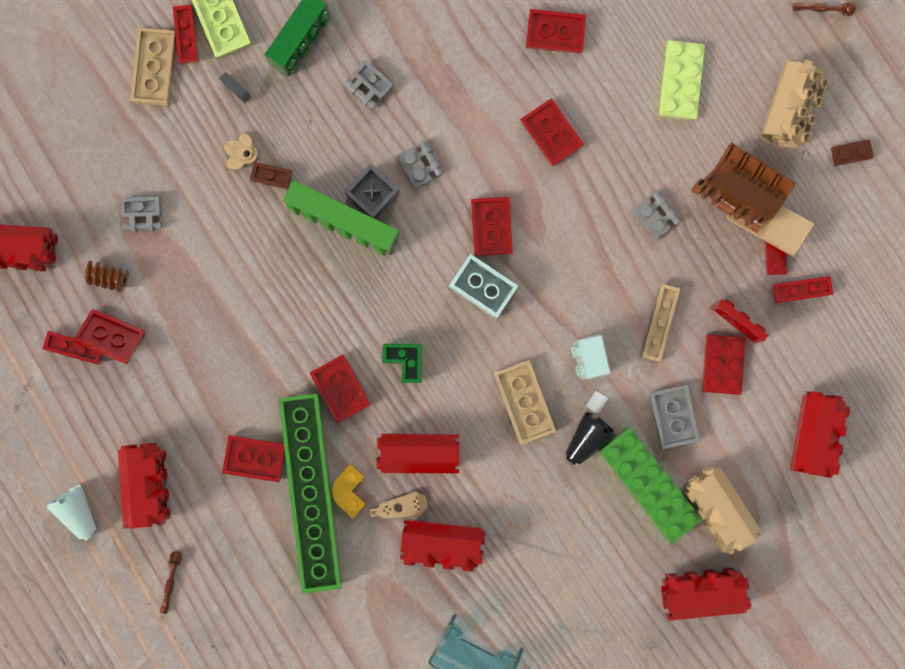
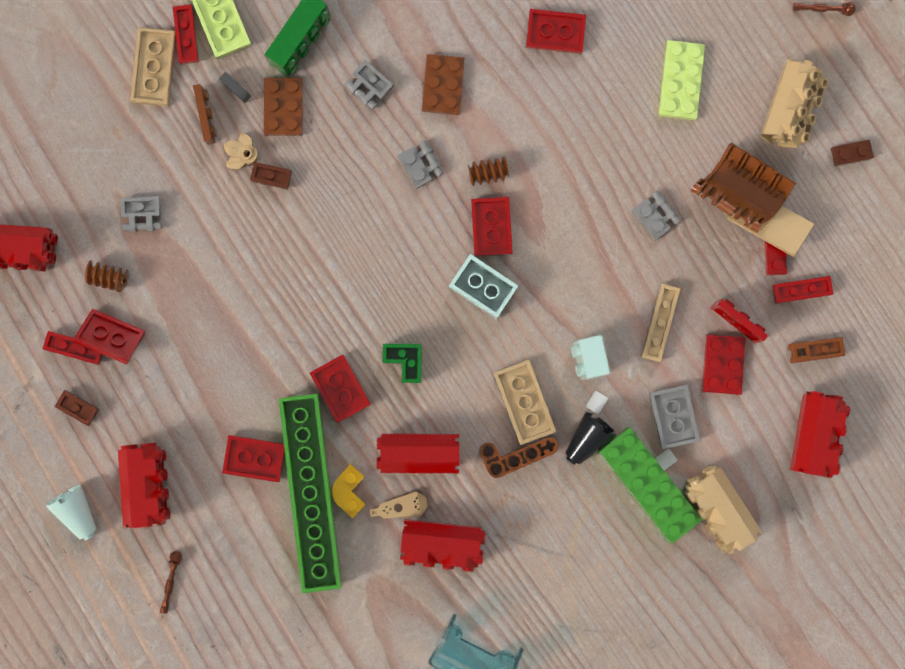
(76, 407): none -> copper plate
(205, 114): none -> dark orange plate
(283, 106): none -> dark orange plate
(341, 218): bright green brick -> none
(372, 192): flat silver brick -> none
(443, 84): none -> dark orange plate
(488, 171): none -> dark orange piece
(520, 453): none -> dark orange beam
(551, 132): red plate -> none
(666, 459): none -> white sticker
(705, 594): red brick -> none
(817, 350): none -> dark orange plate

